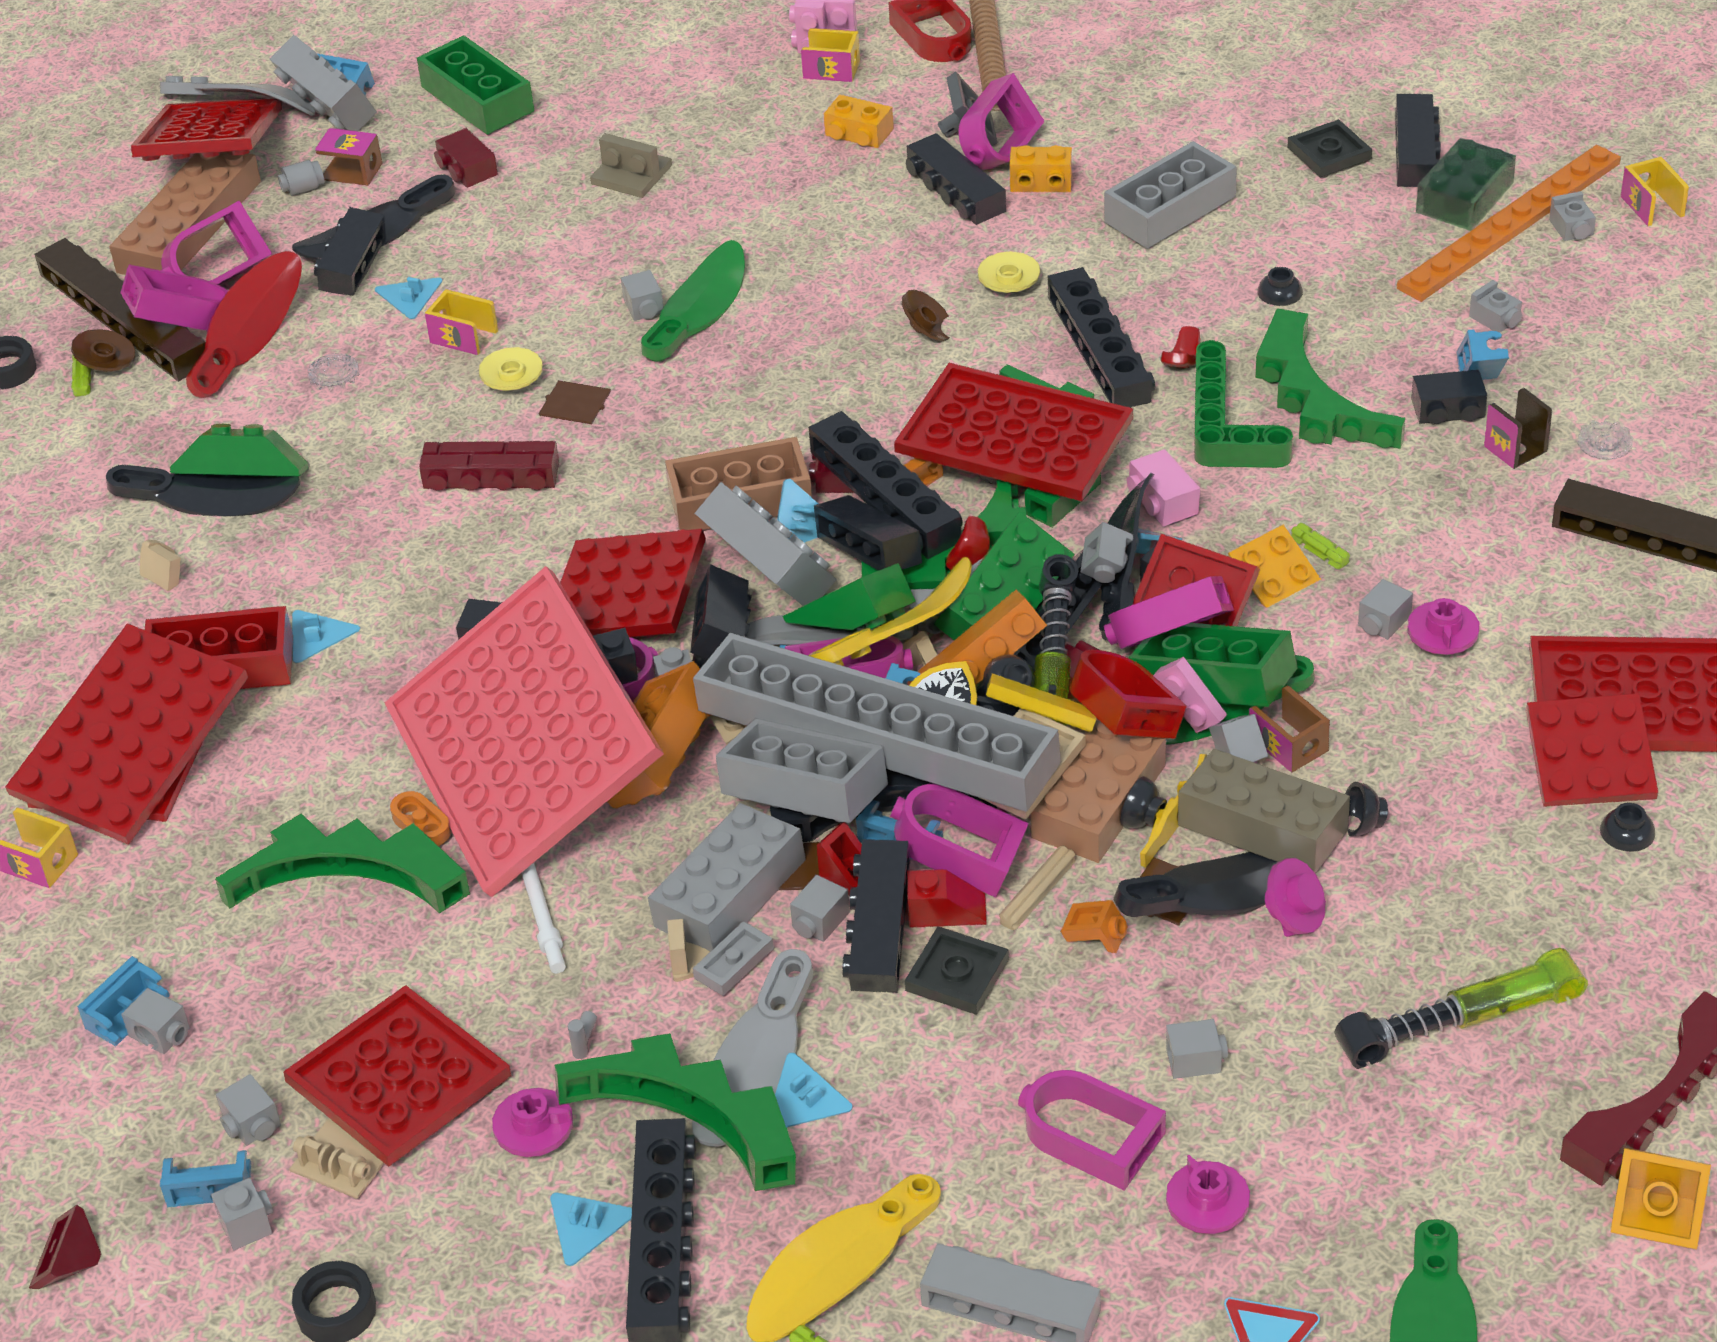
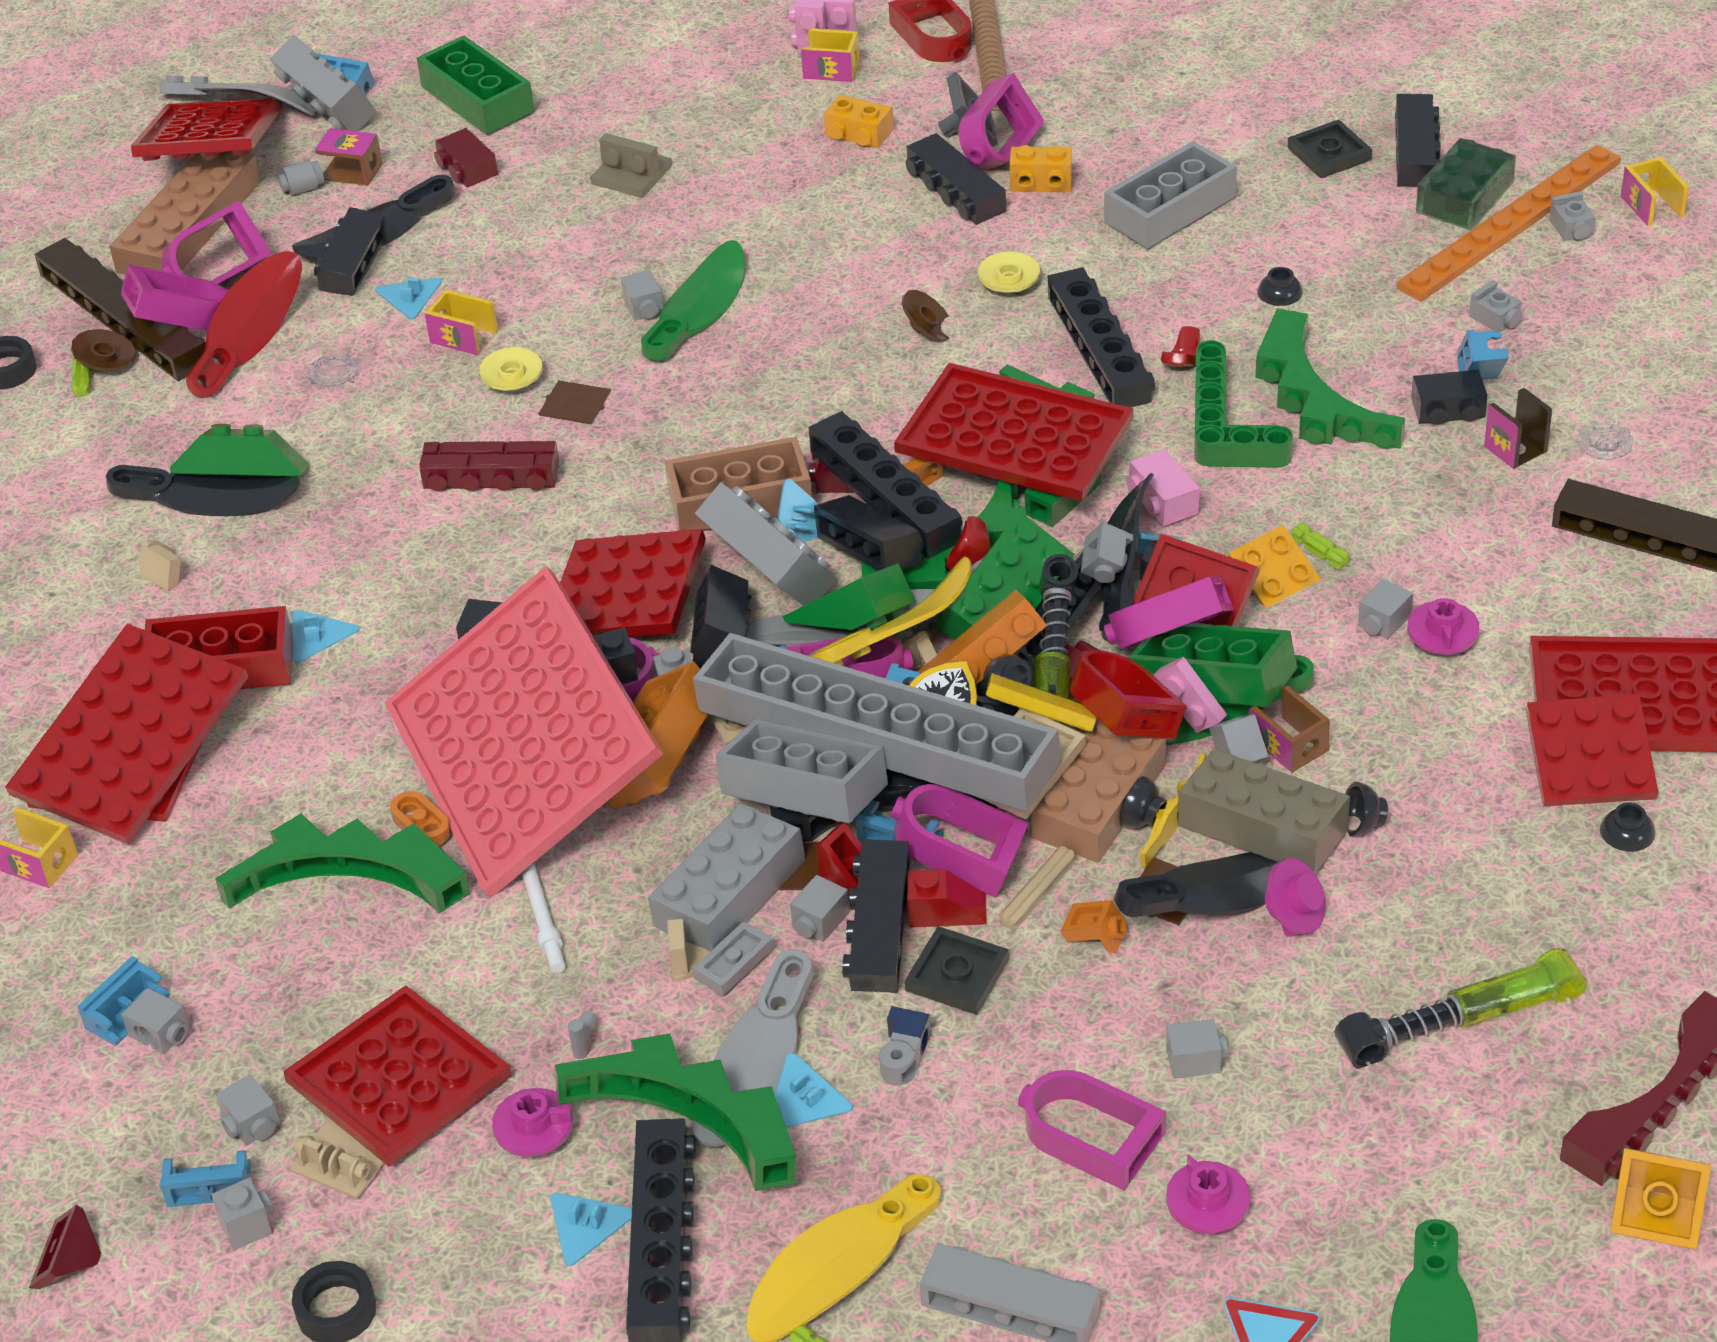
(908, 1039): none -> leg

